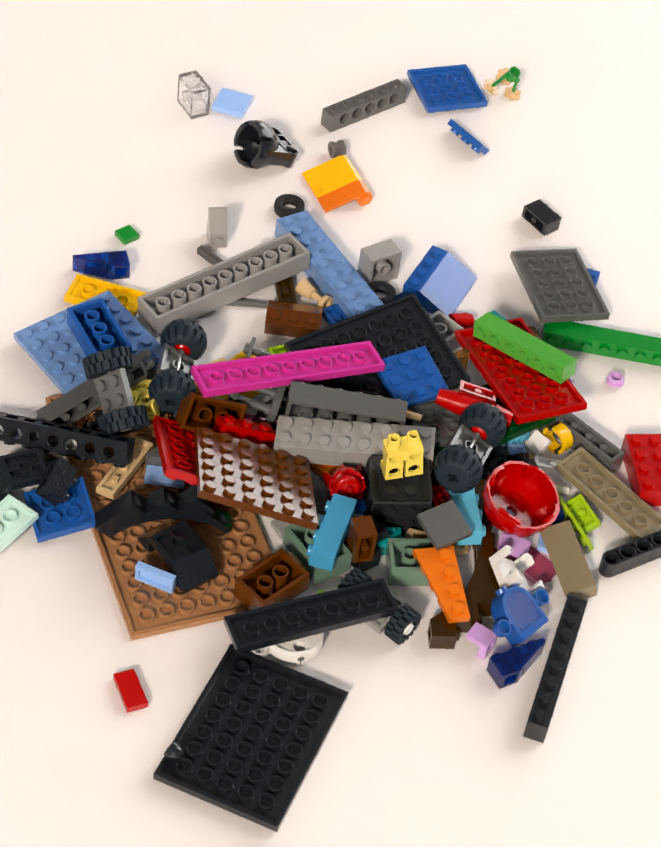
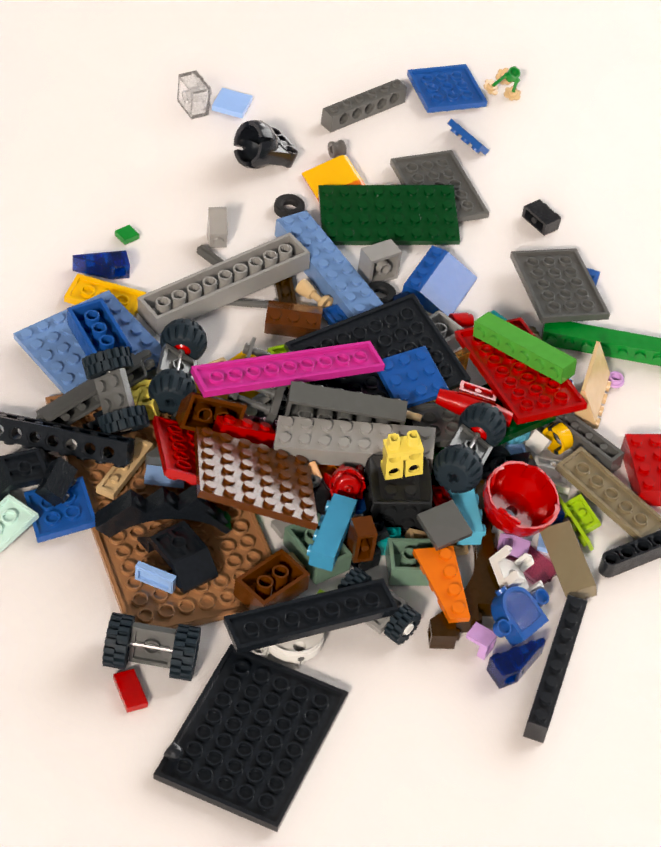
(151, 646): none -> black plate
(315, 474): none -> arm
(389, 212): none -> dark green plate
(442, 169): none -> dark grey plate
(594, 388): none -> tan slope

